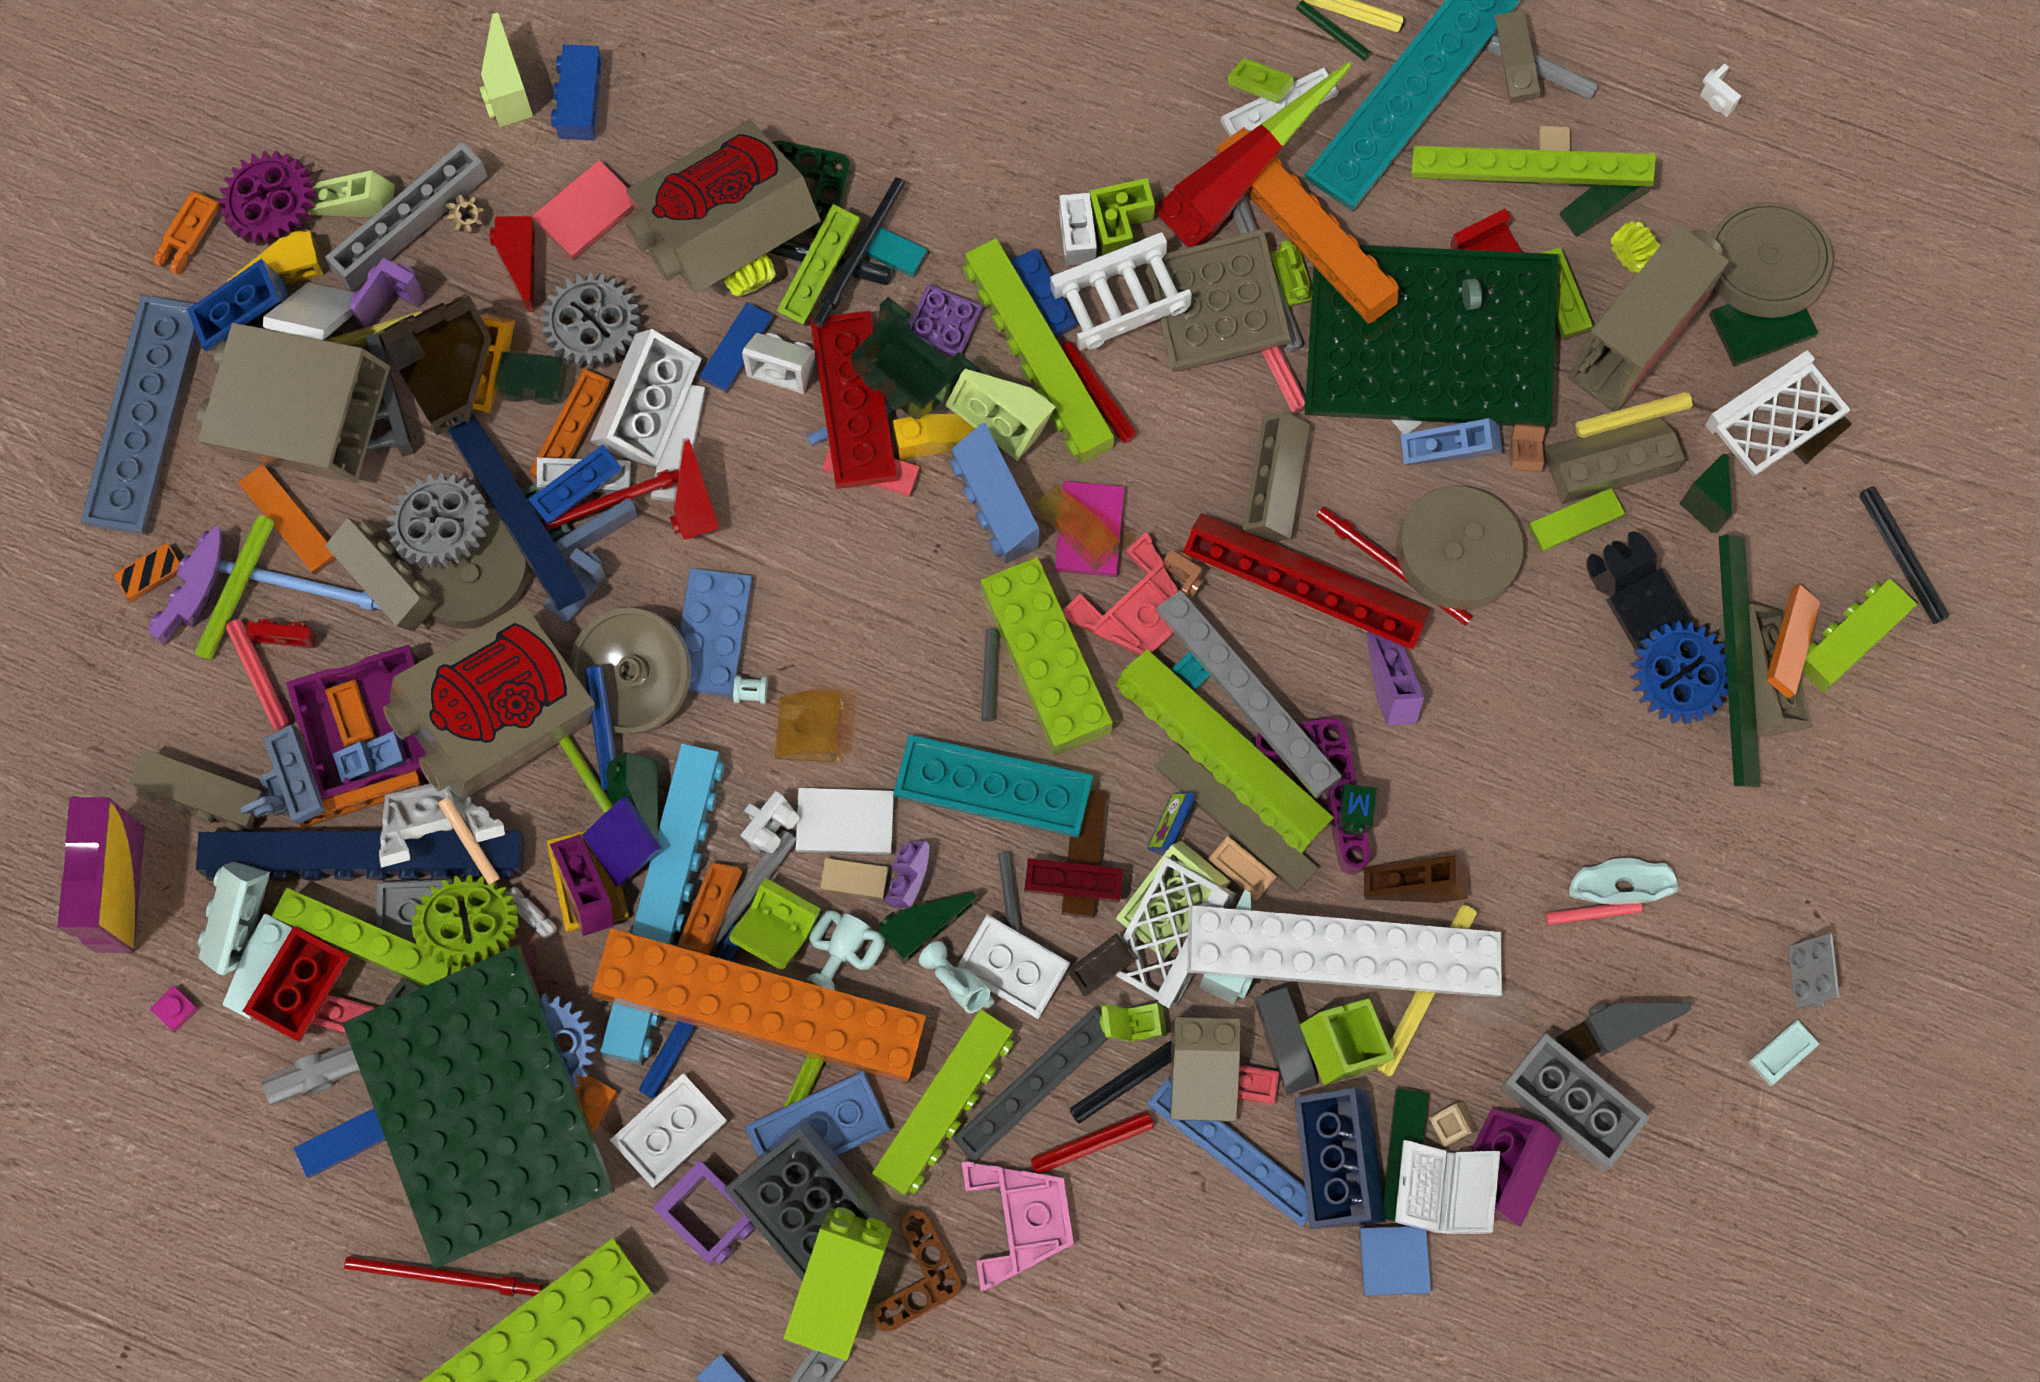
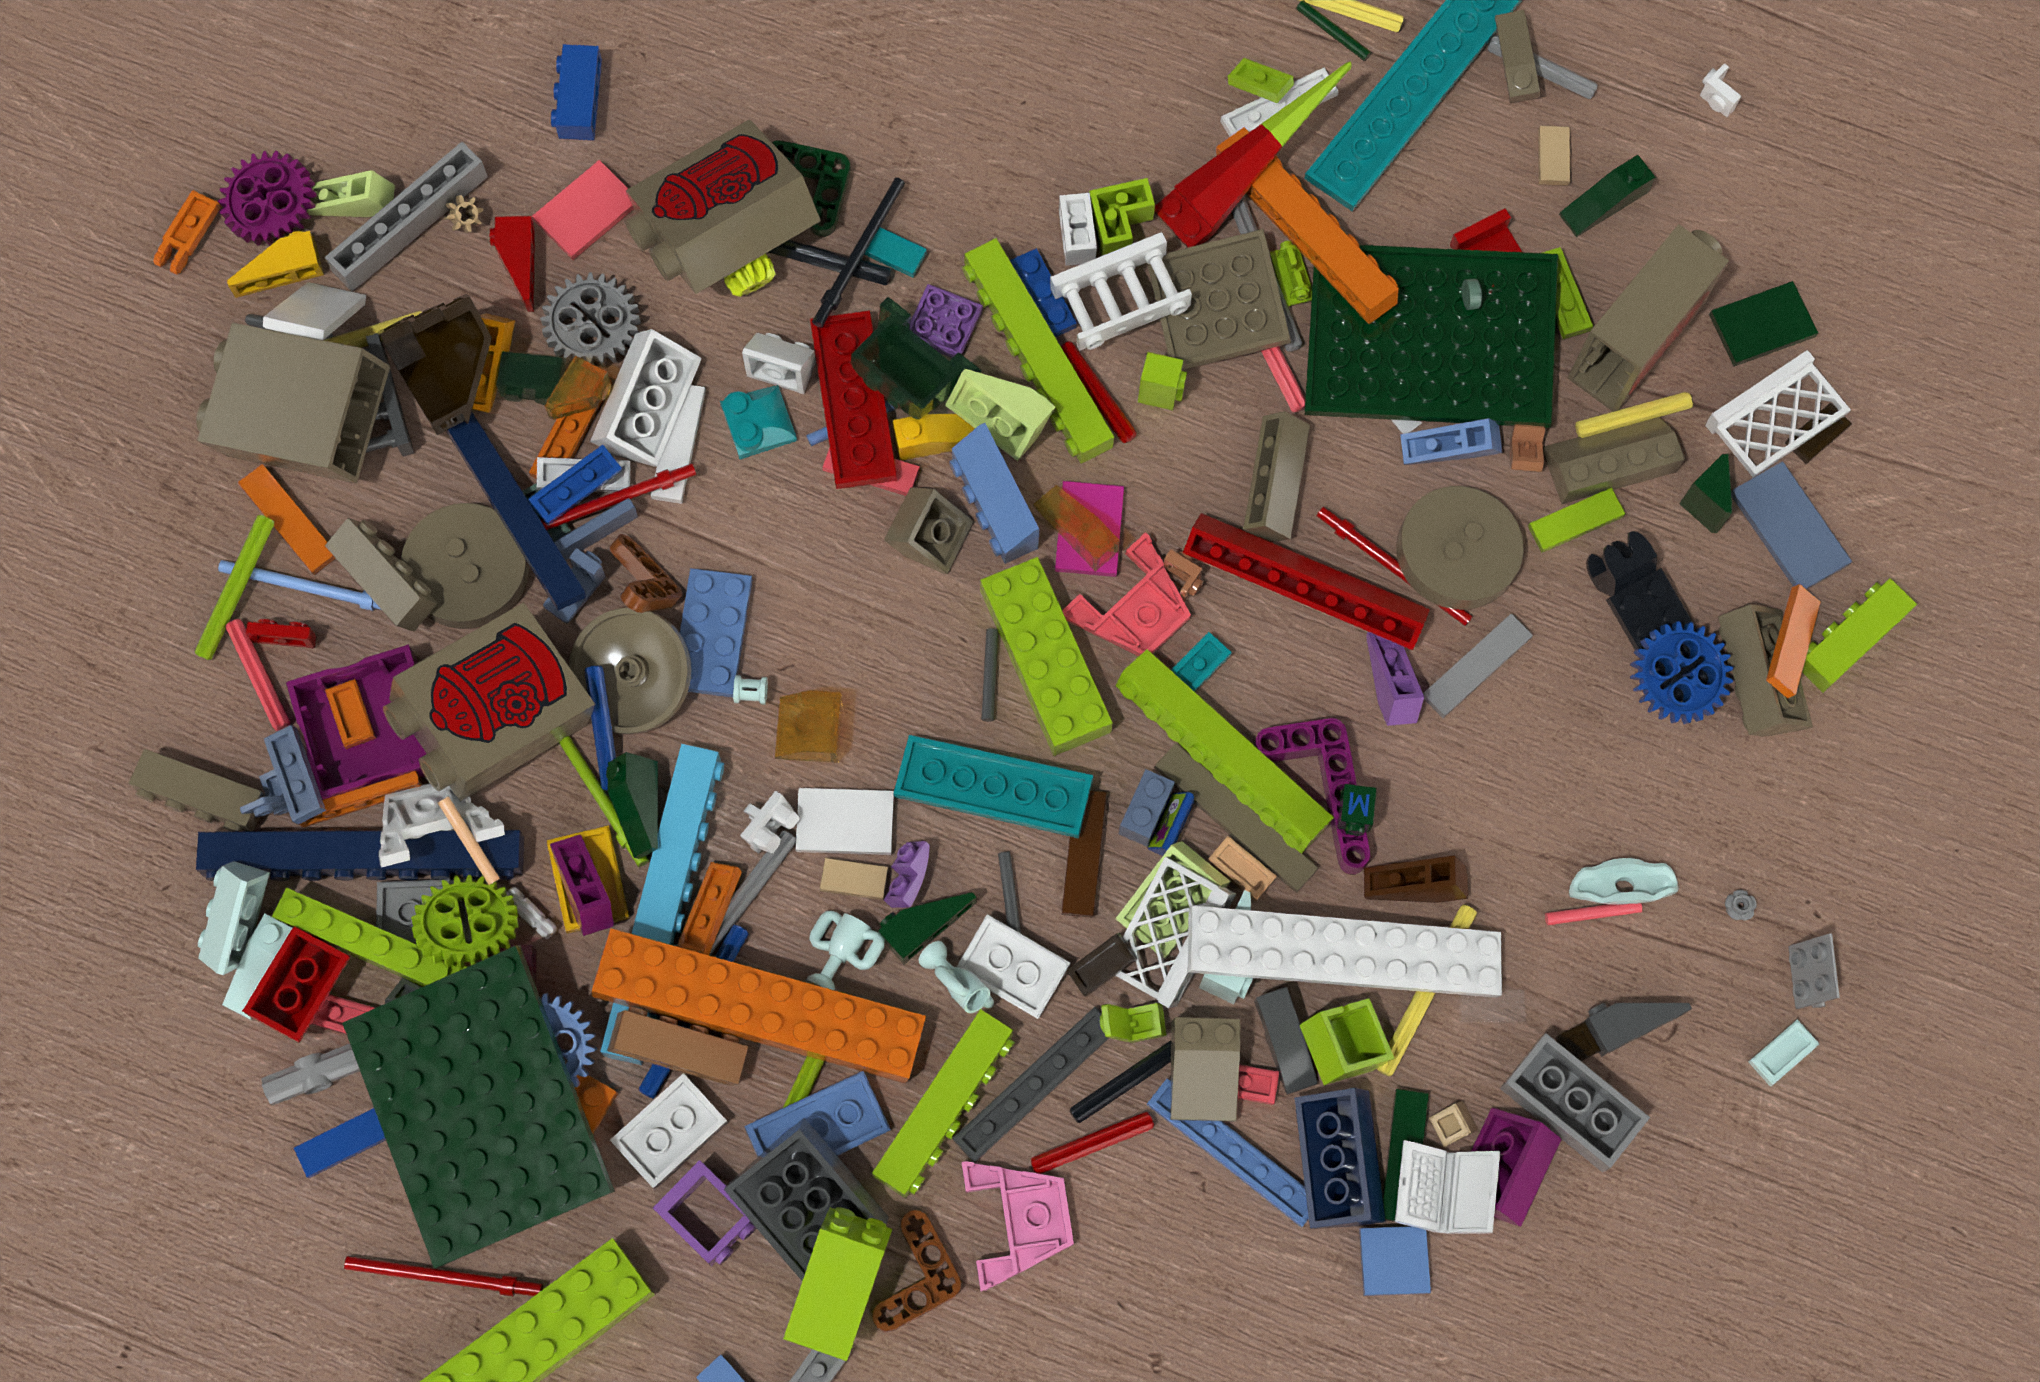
(101, 875): magenta tile -> none
(141, 417): sand blue plate -> none
(148, 572): orange tile -> none
(174, 1008): dark pink plate -> none
(199, 576): medium lavender slope -> none
(238, 301): blue slope -> none
(370, 758): medium blue slope -> none
(380, 286): medium lavender bracket -> none
(437, 521): light grey gear -> none
(503, 86): yellowish green slope -> none
(578, 389): none -> clear yellow slope
(622, 841): dark purple tile -> none
(654, 587): none -> dark orange beam
(678, 1047): none -> medium nougat brick
(691, 501): red slope -> none
(728, 359): blue tile -> none
(758, 421): none -> teal slope
(775, 924): lime bracket -> none
(818, 265): lime plate -> none
(929, 529): none -> dark tan slope
(1073, 880): dark red plate -> none
(1146, 807): none -> sand blue brick
(1161, 381): none -> lime brick
(1248, 694): light grey plate -> none
(1477, 666): none -> light grey tile
(1534, 166): lime plate -> none
(1634, 245): neon yellow gear -> none
(1735, 911): none -> light grey plate
(1739, 661): dark green tile -> none
(1774, 258): dark tan brick -> none
(1790, 527): none -> sand blue tile
(1904, 555): black axle -> none

